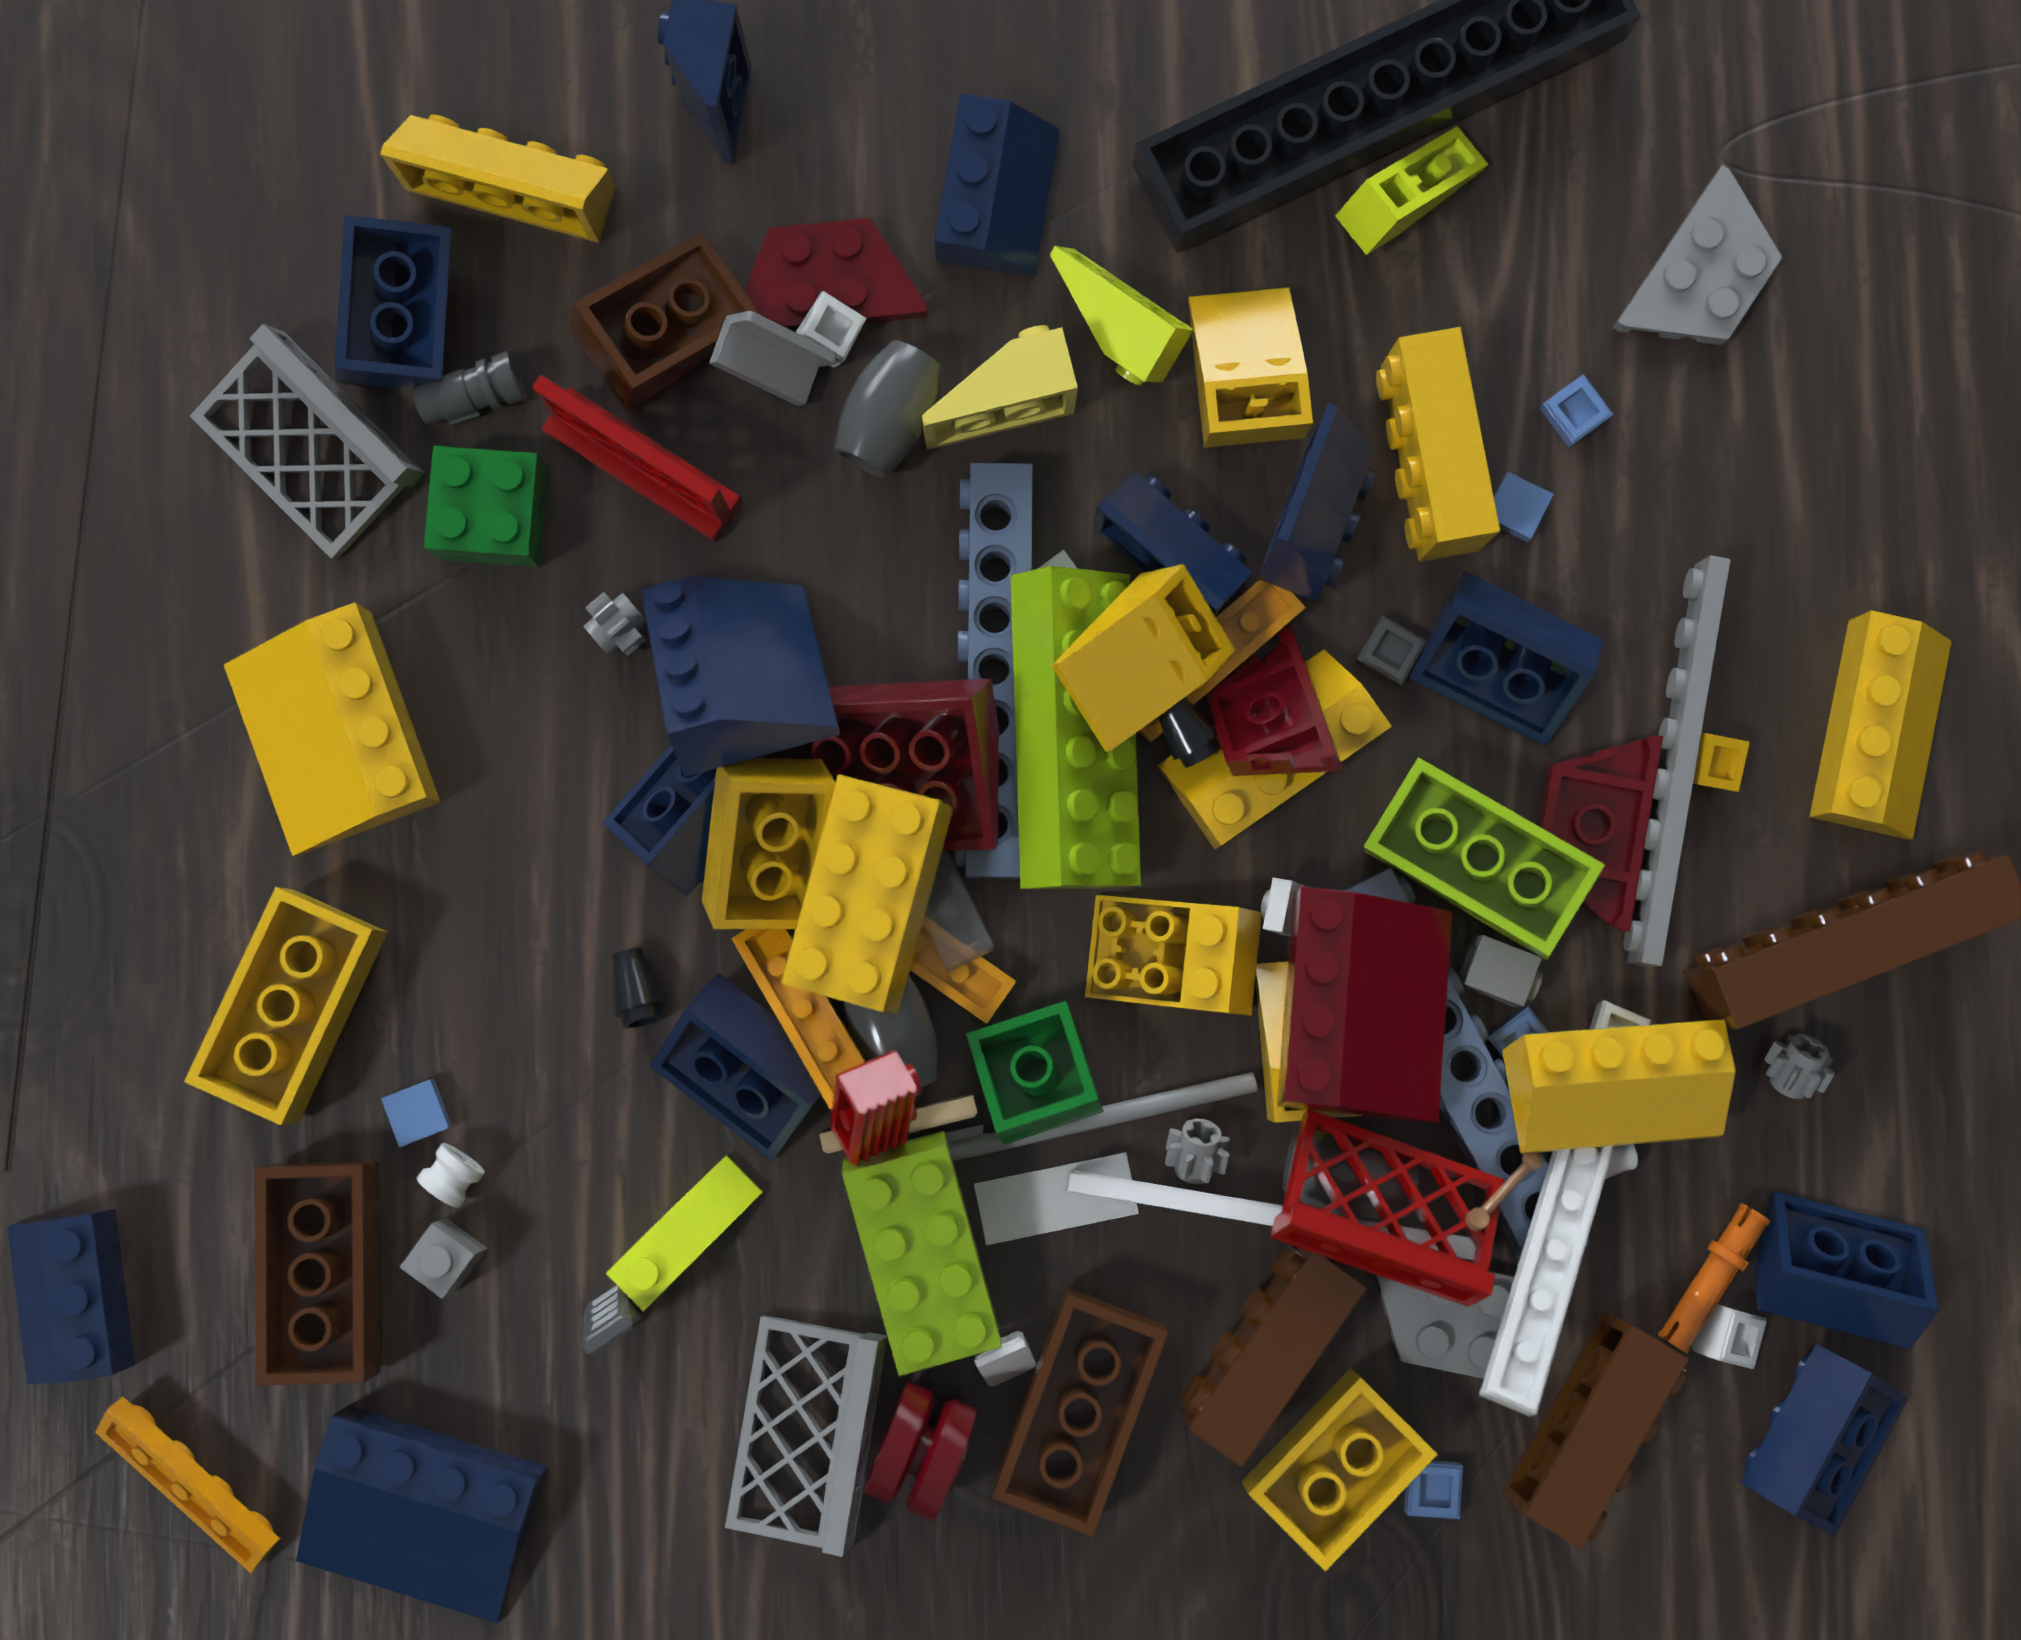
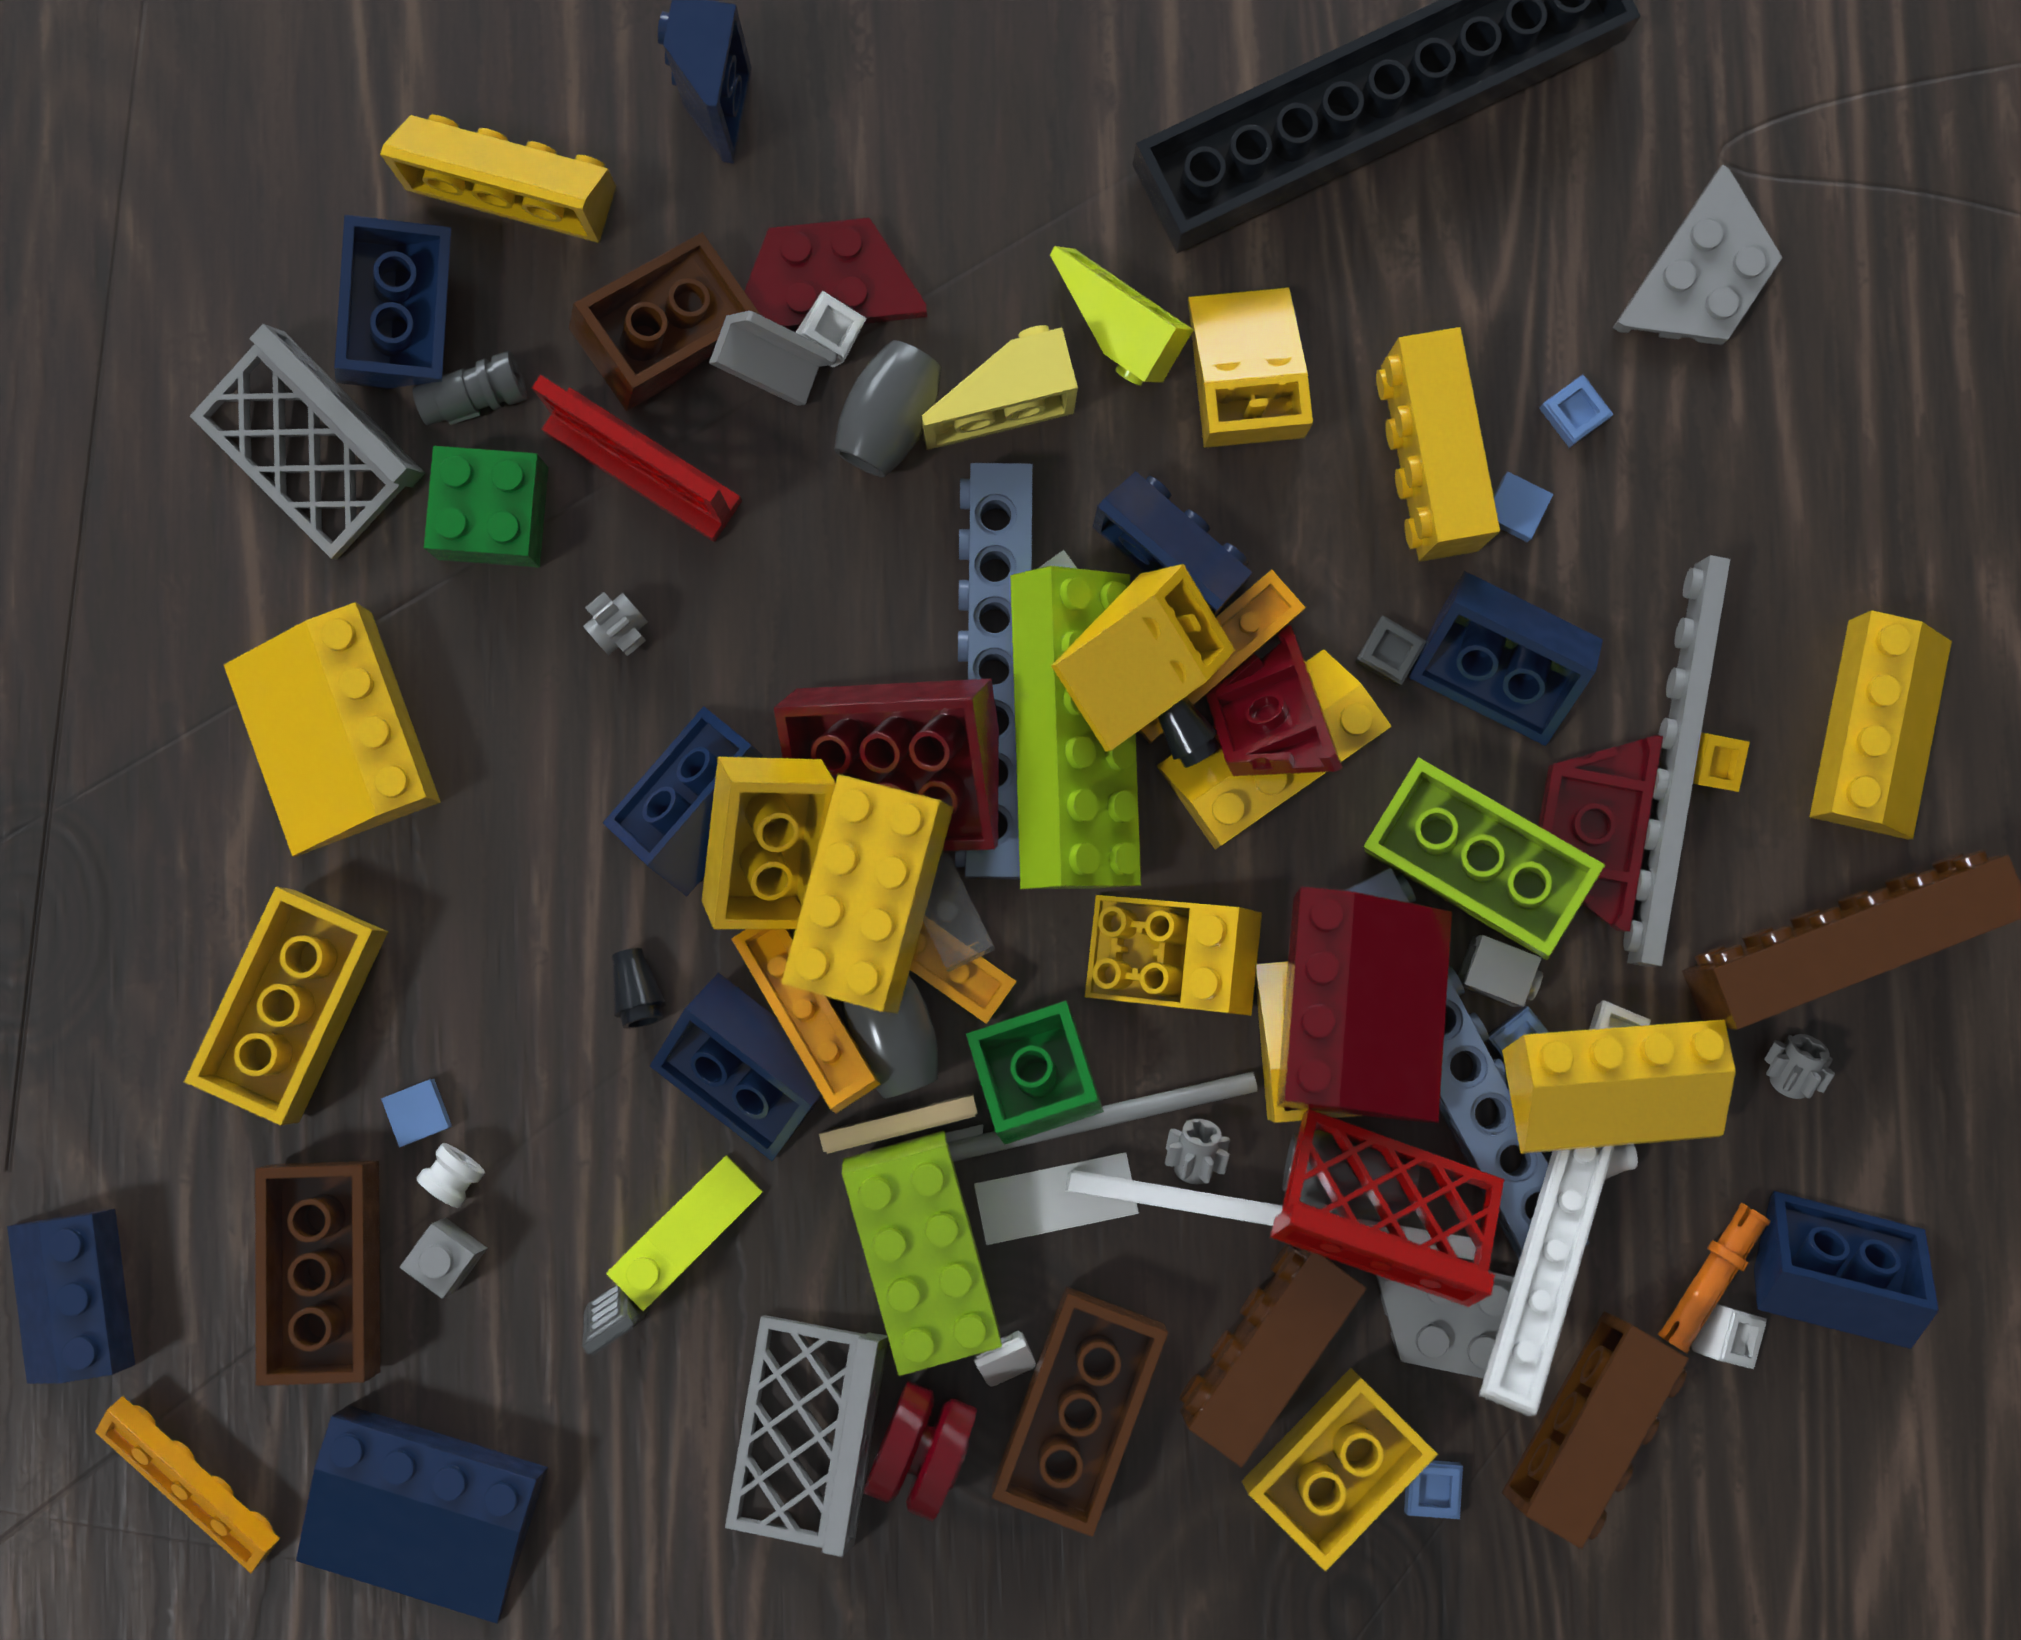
(736, 670): dark blue slope -> none
(874, 1106): red brick -> none
(996, 186): dark blue slope -> none
(1278, 905): white plate -> none
(1320, 508): dark blue slope -> none
(1409, 189): neon yellow slope -> none
(1479, 1217): medium nougat hinge -> none
(1824, 1439): dark blue slope -> none

